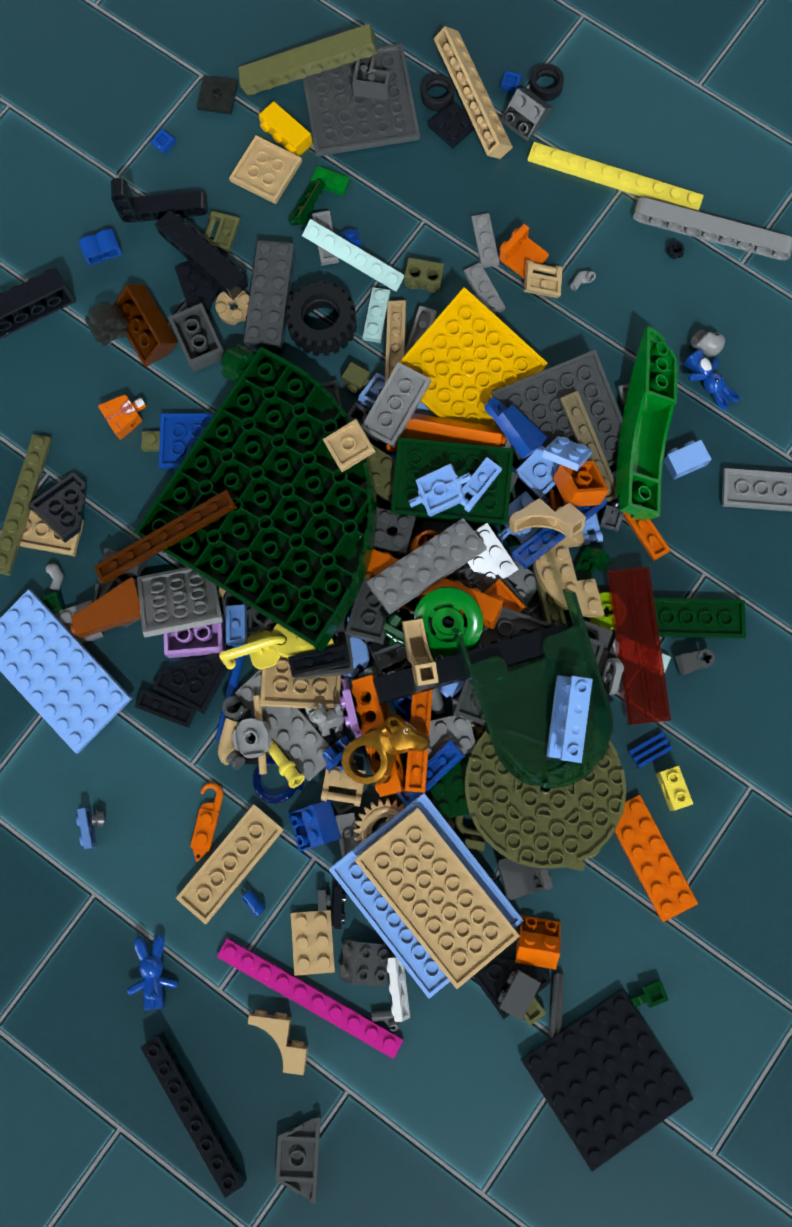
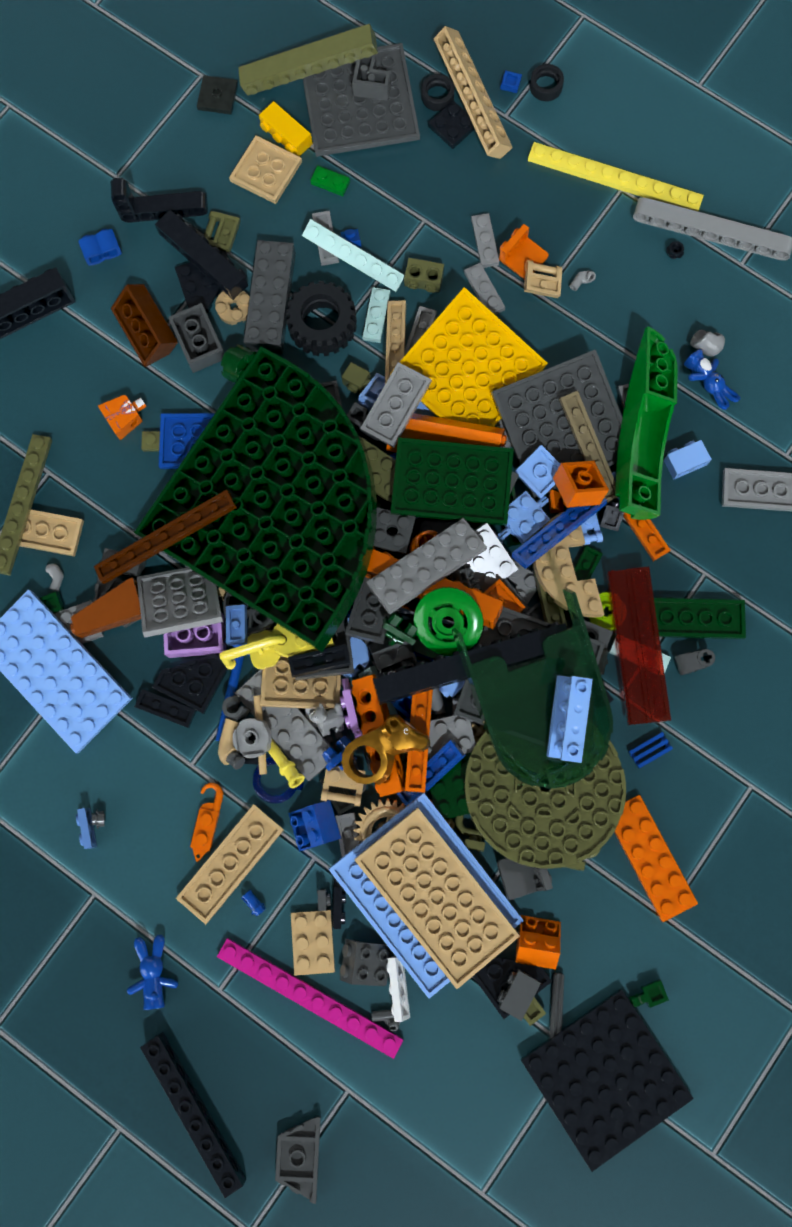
(62, 507): black plate -> none
(107, 323): clear smoke brick -> none
(163, 141): blue tile -> none
(278, 1026): tan arch -> none
(306, 203): dark green plate -> none
(349, 445): tan plate -> none
(418, 652): tan arch -> none
(440, 490): light blue plate -> none
(480, 482): light blue plate -> none
(517, 428): blue piece -> none
(526, 113): dark grey slope -> none
(538, 514): tan arch -> none
(567, 453): light blue plate -> none
(598, 557): dark green plate -> none
(612, 675): light grey plate -> none
(674, 788): light yellow brick -> none

